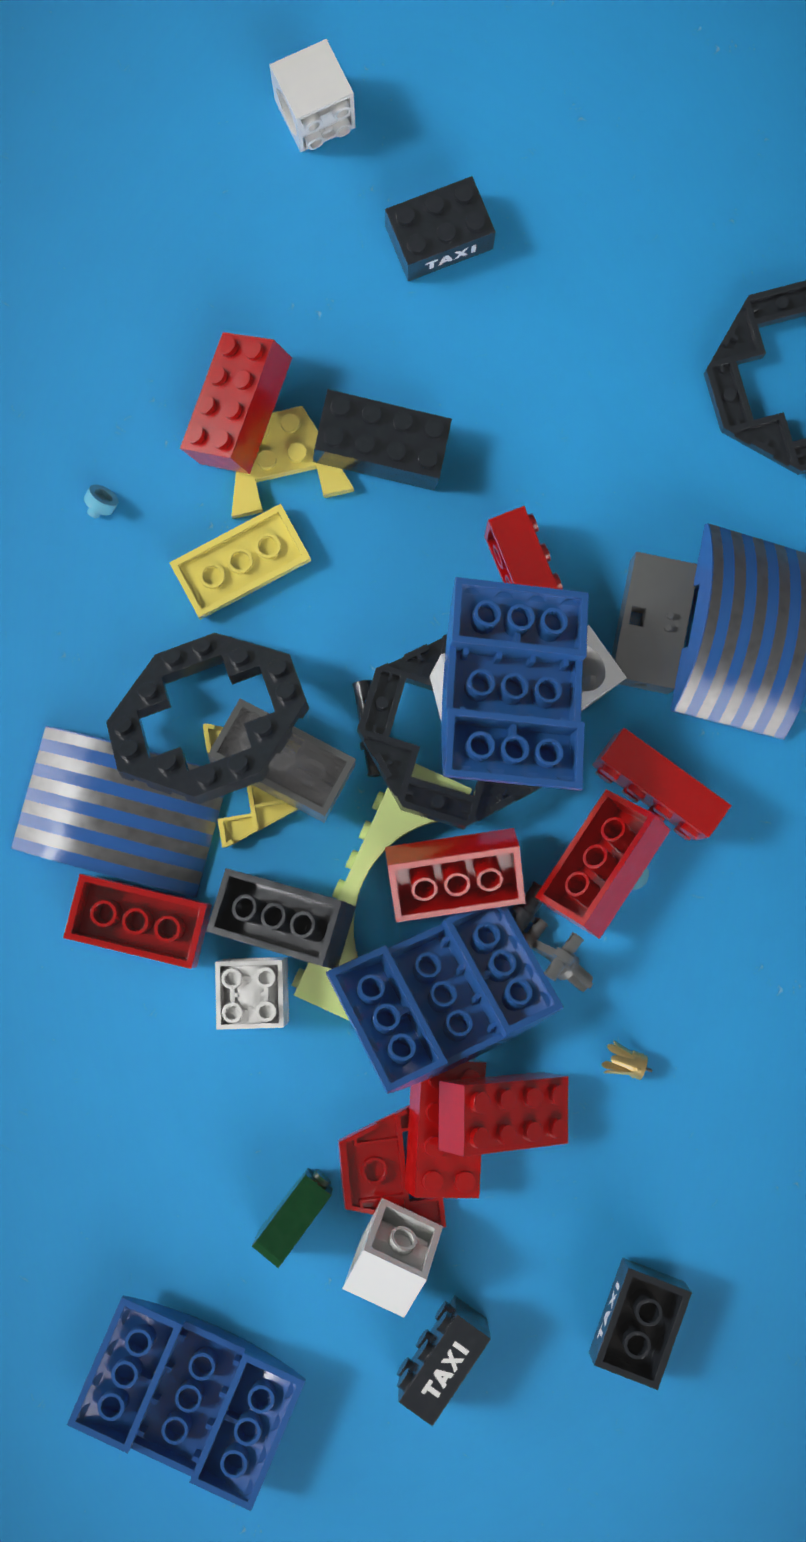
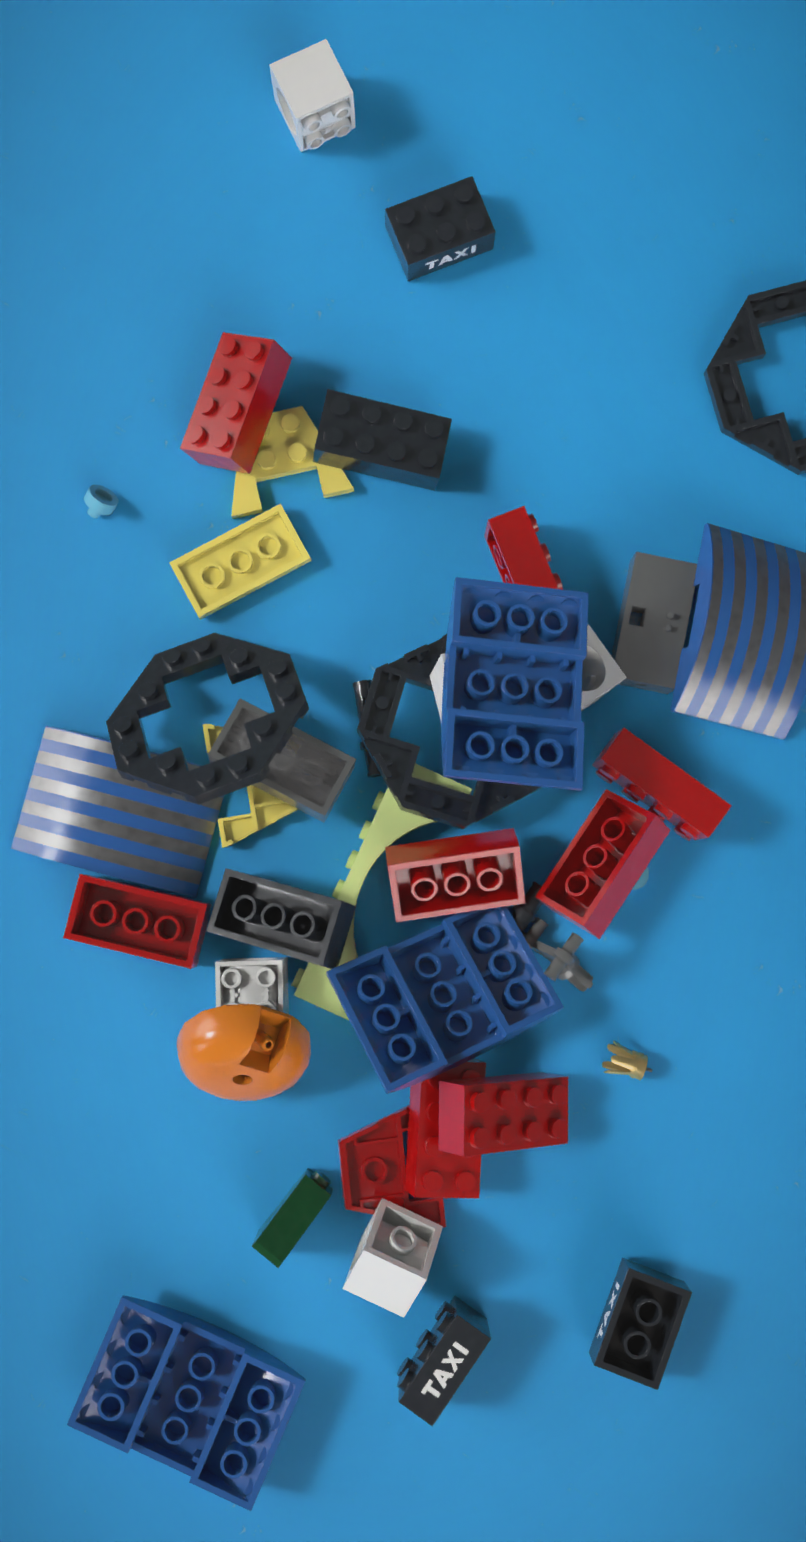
(243, 1051): none -> orange piece

